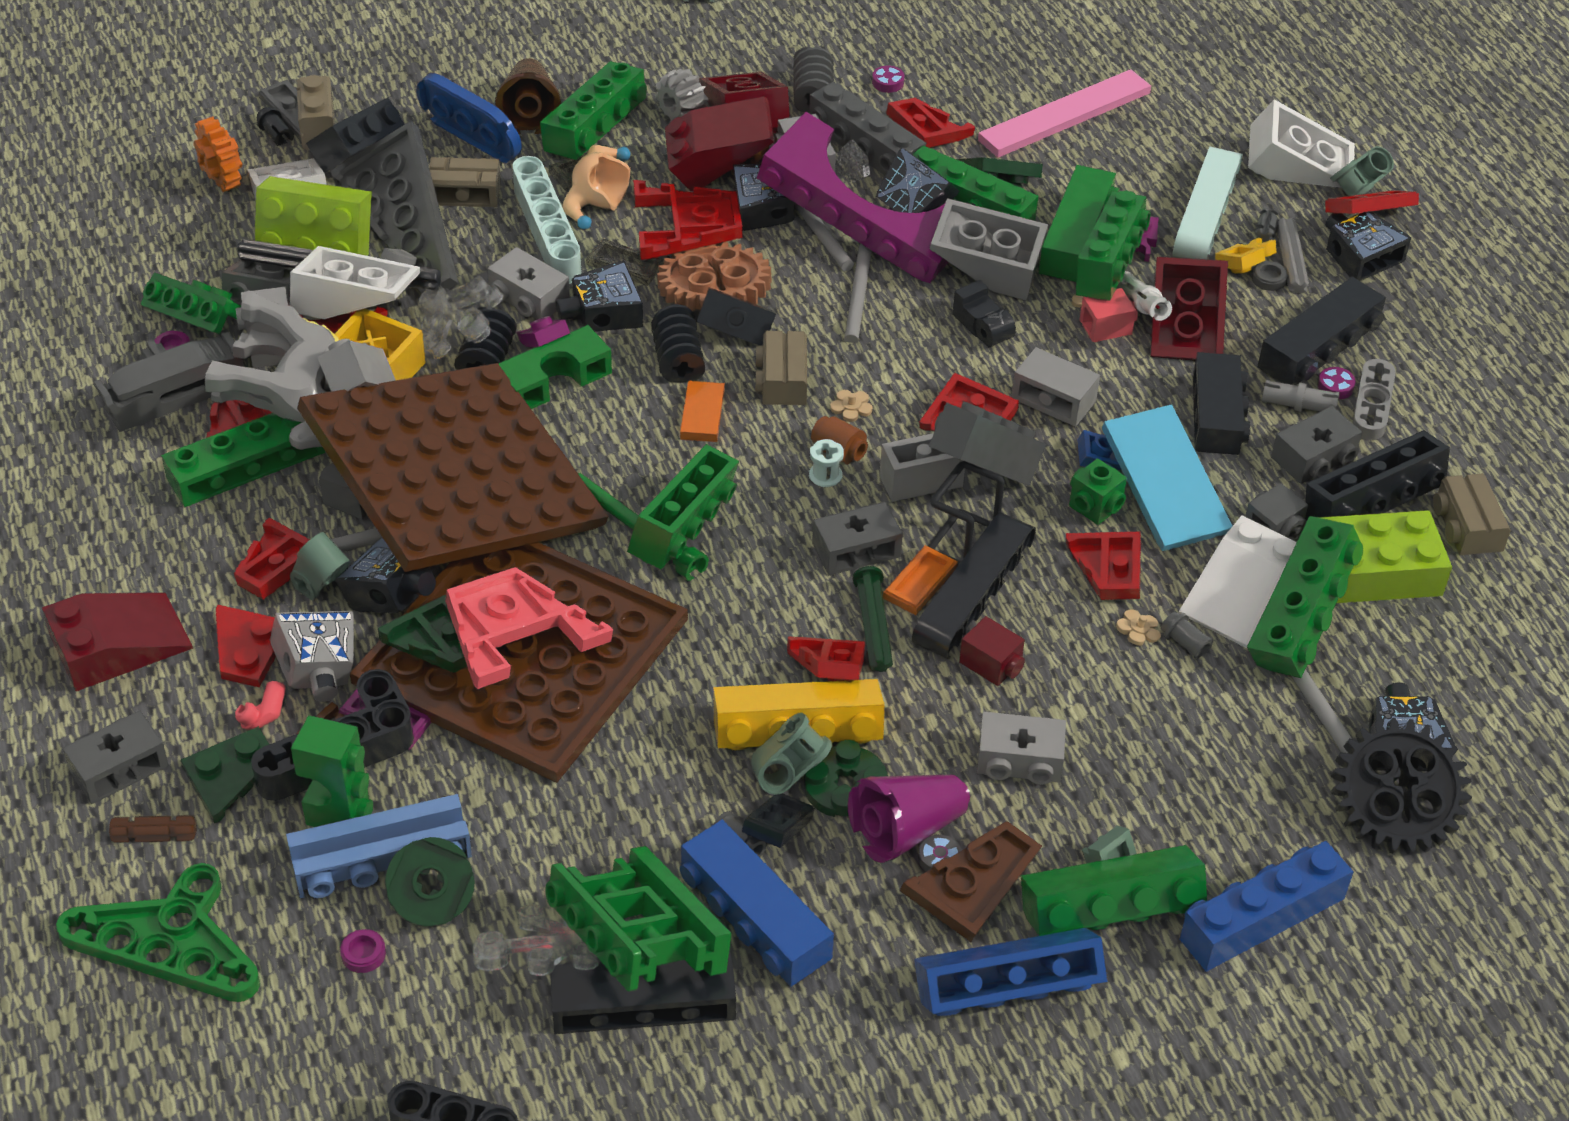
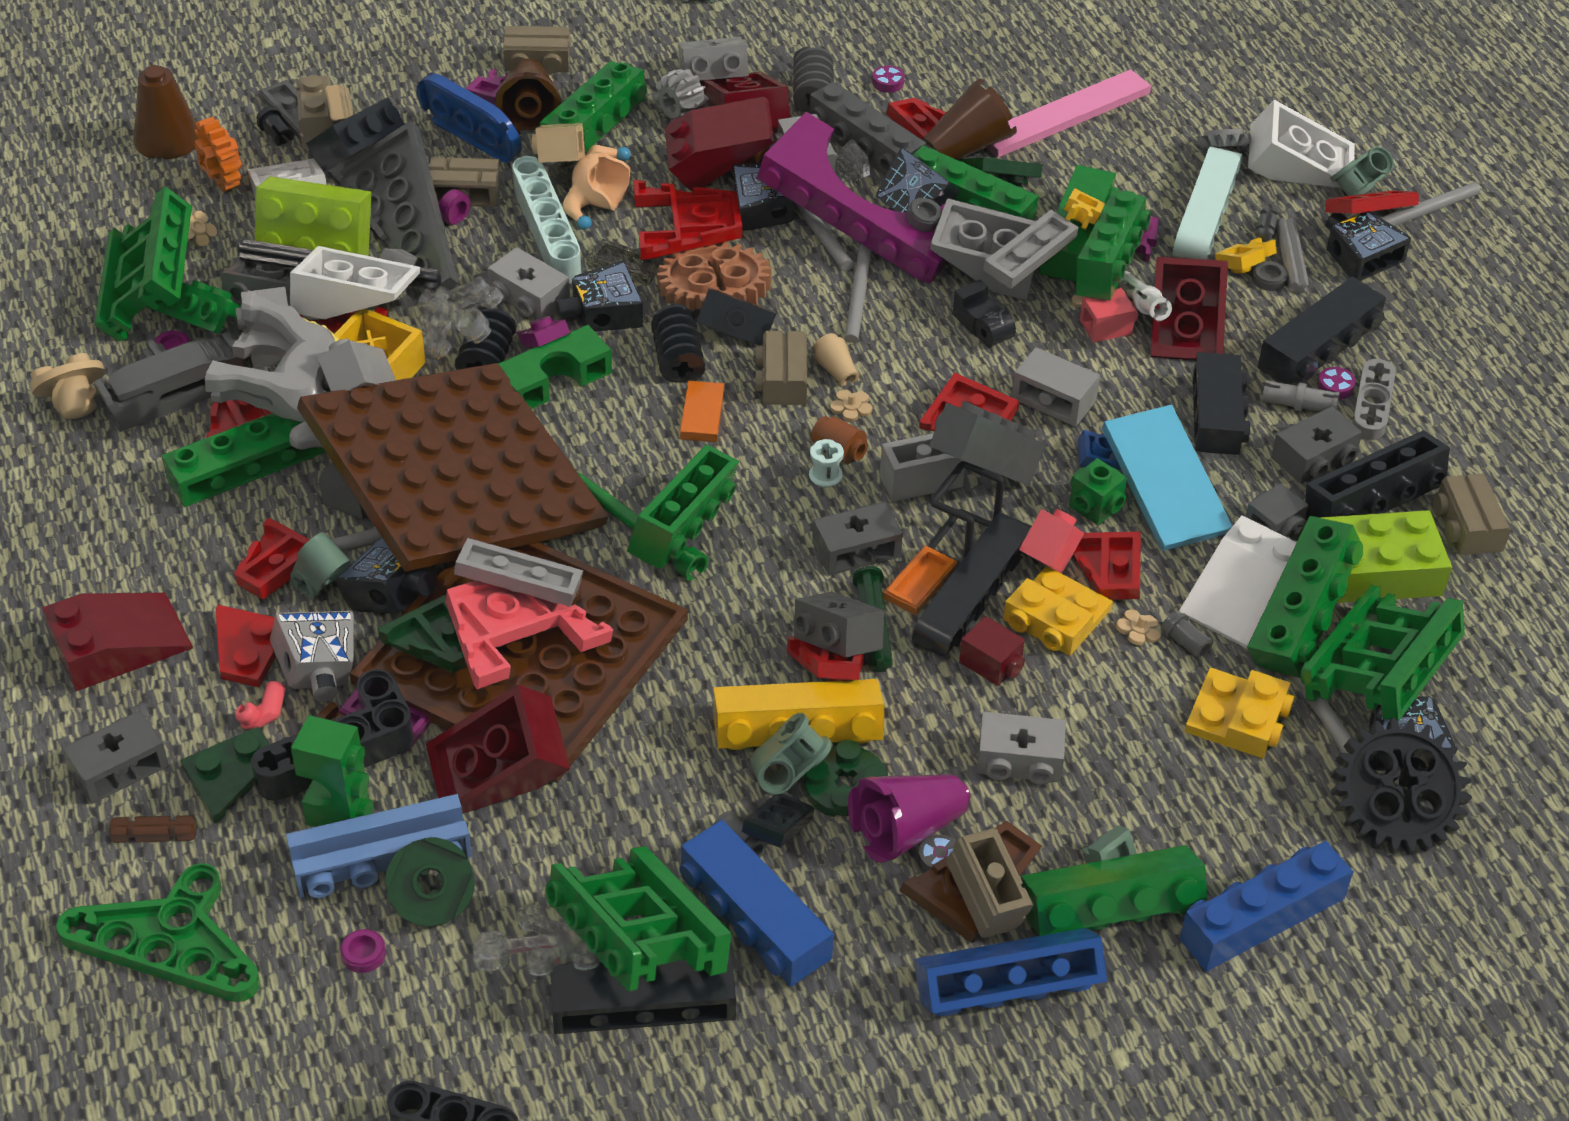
(69, 385): none -> tan plate
(144, 265): none -> green fence
(162, 116): none -> reddish brown cone
(200, 230): none -> tan plant
(339, 102): none -> tan tile
(454, 206): none -> magenta tile
(487, 87): none -> magenta plate
(499, 750): none -> dark red slope
(518, 572): none -> light grey plate
(545, 44): none -> dark tan brick
(559, 142): none -> tan brick
(714, 58): none -> light grey brick
(835, 358): none -> tan cone
(839, 624): none -> dark grey brick
(924, 214): none -> dark grey tile
(971, 123): none -> reddish brown cone
(989, 883): none -> dark tan brick
(1030, 249): none -> light grey plate
(1052, 539): none -> coral brick
(1056, 610): none -> yellow plate
(1083, 208): none -> yellow plate
(1223, 138): none -> light grey gear
(1241, 711): none -> yellow plate
(1391, 680): none -> green fence
(1432, 204): none -> light grey bar

